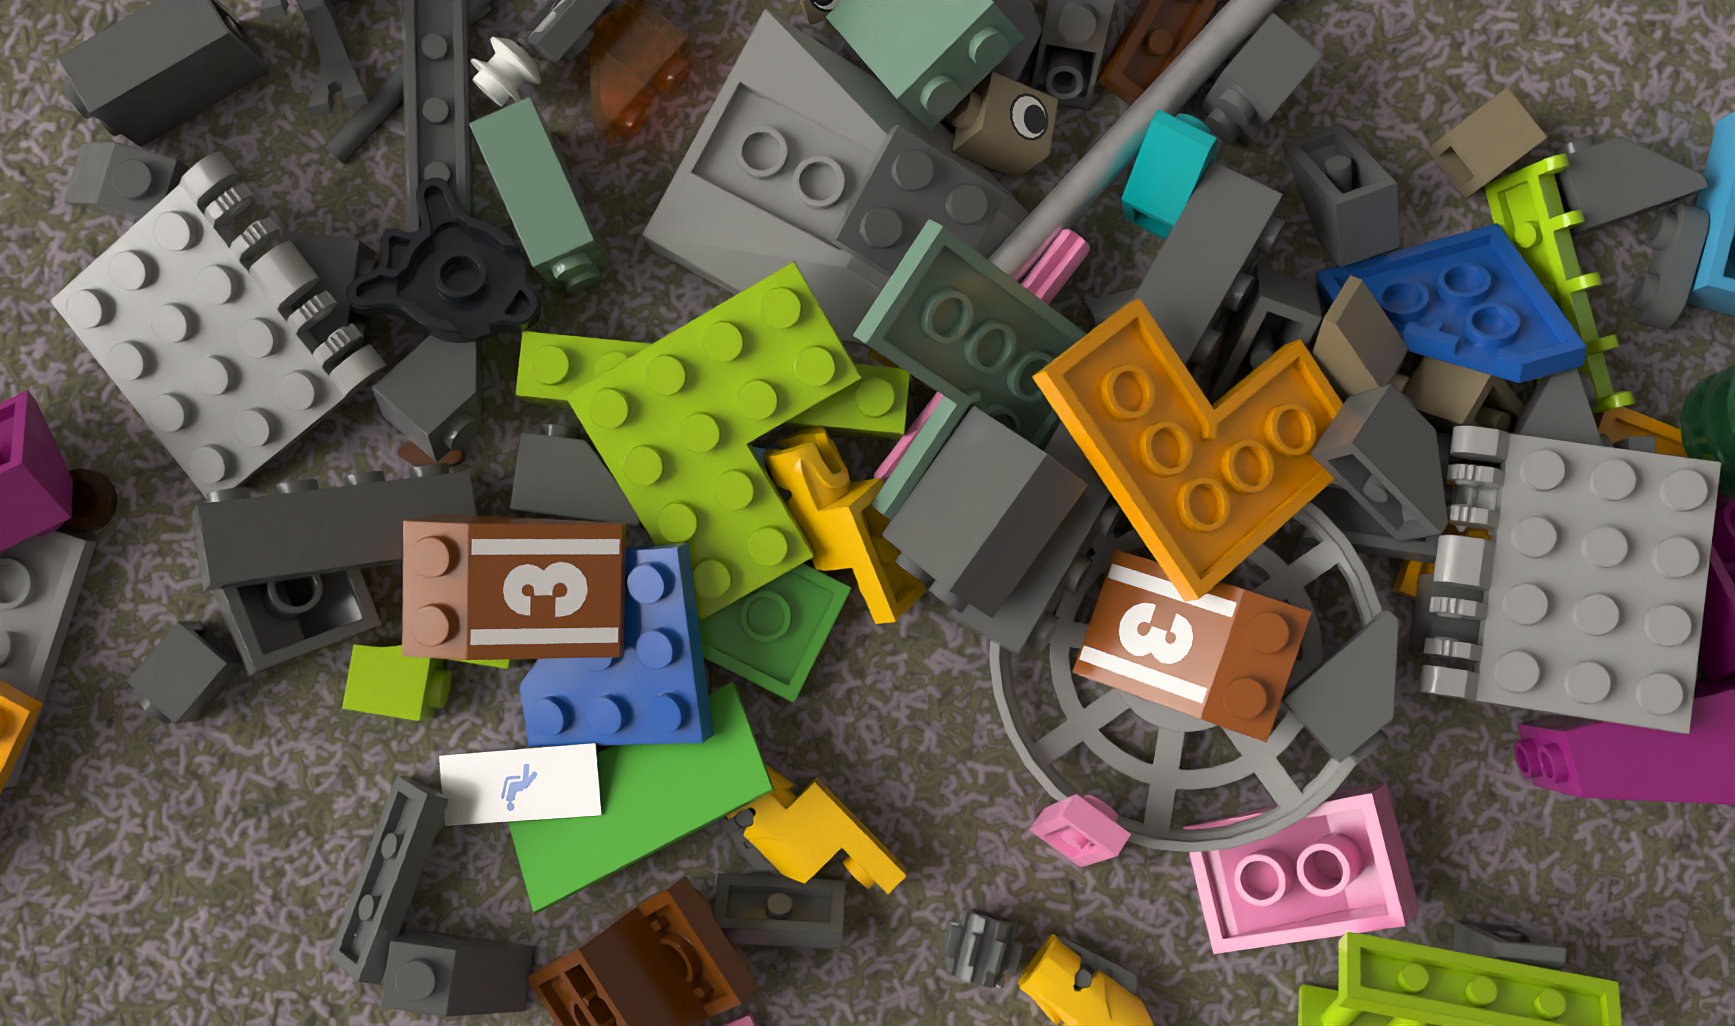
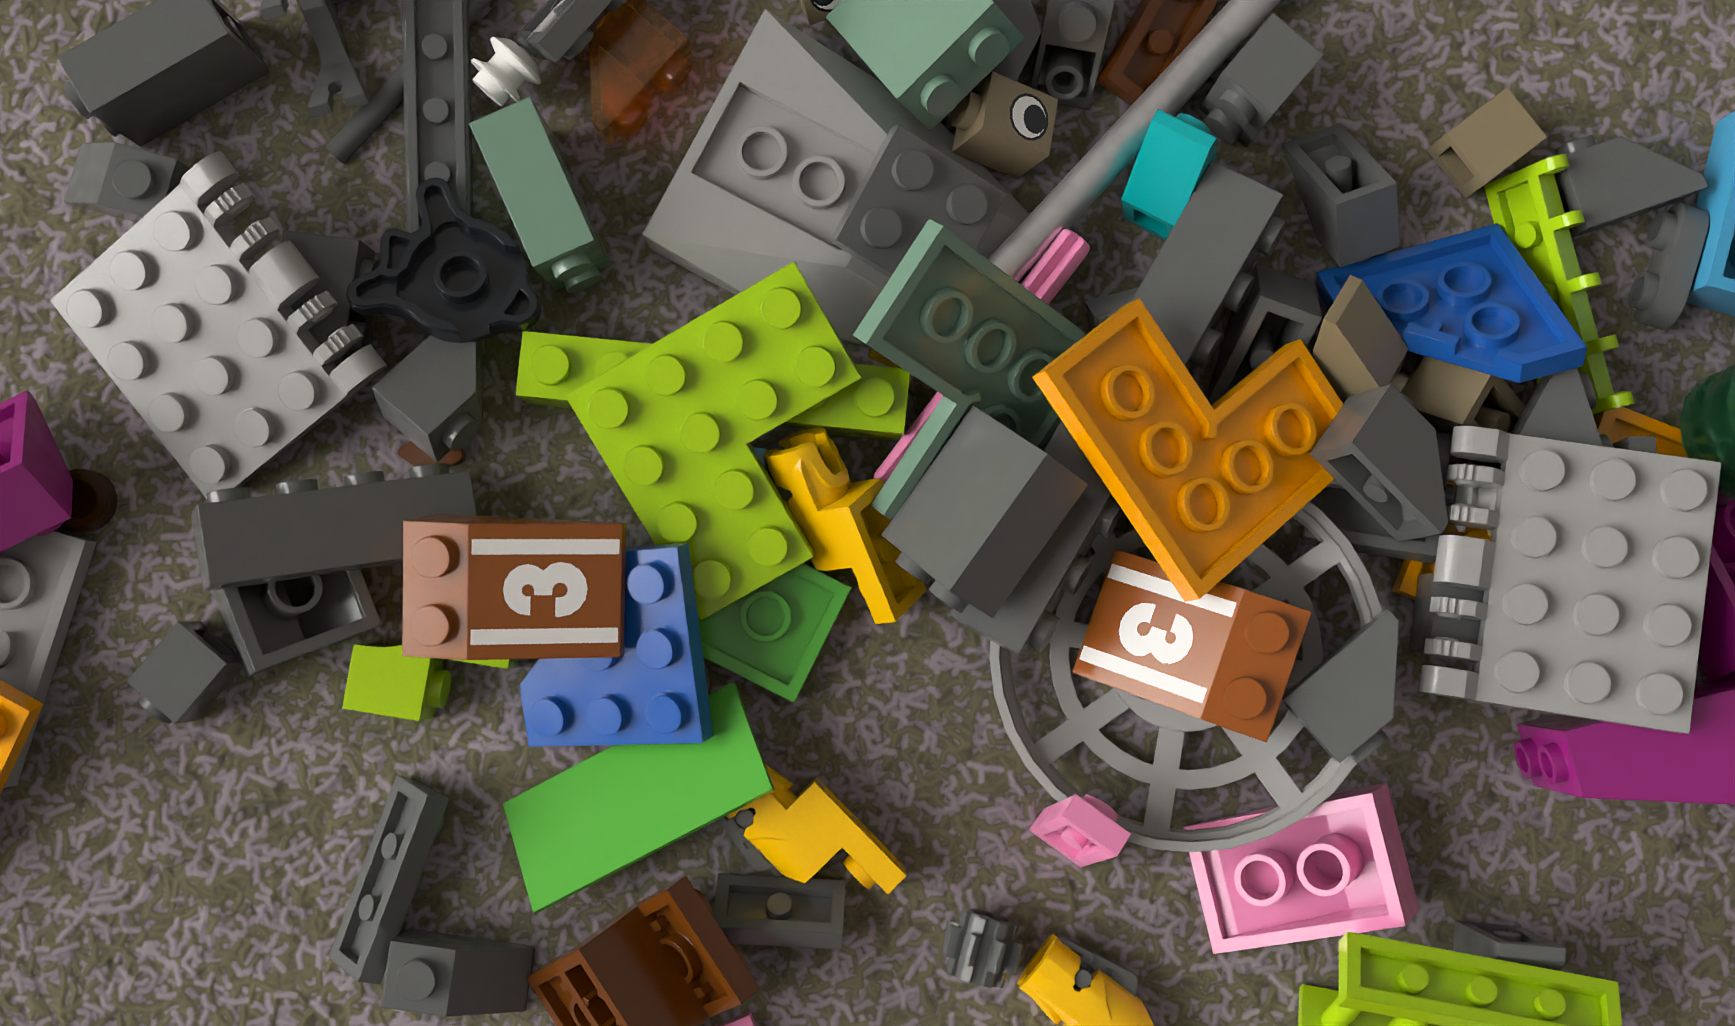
(521, 784): white sticker -> none
(567, 479): dark grey slope -> none

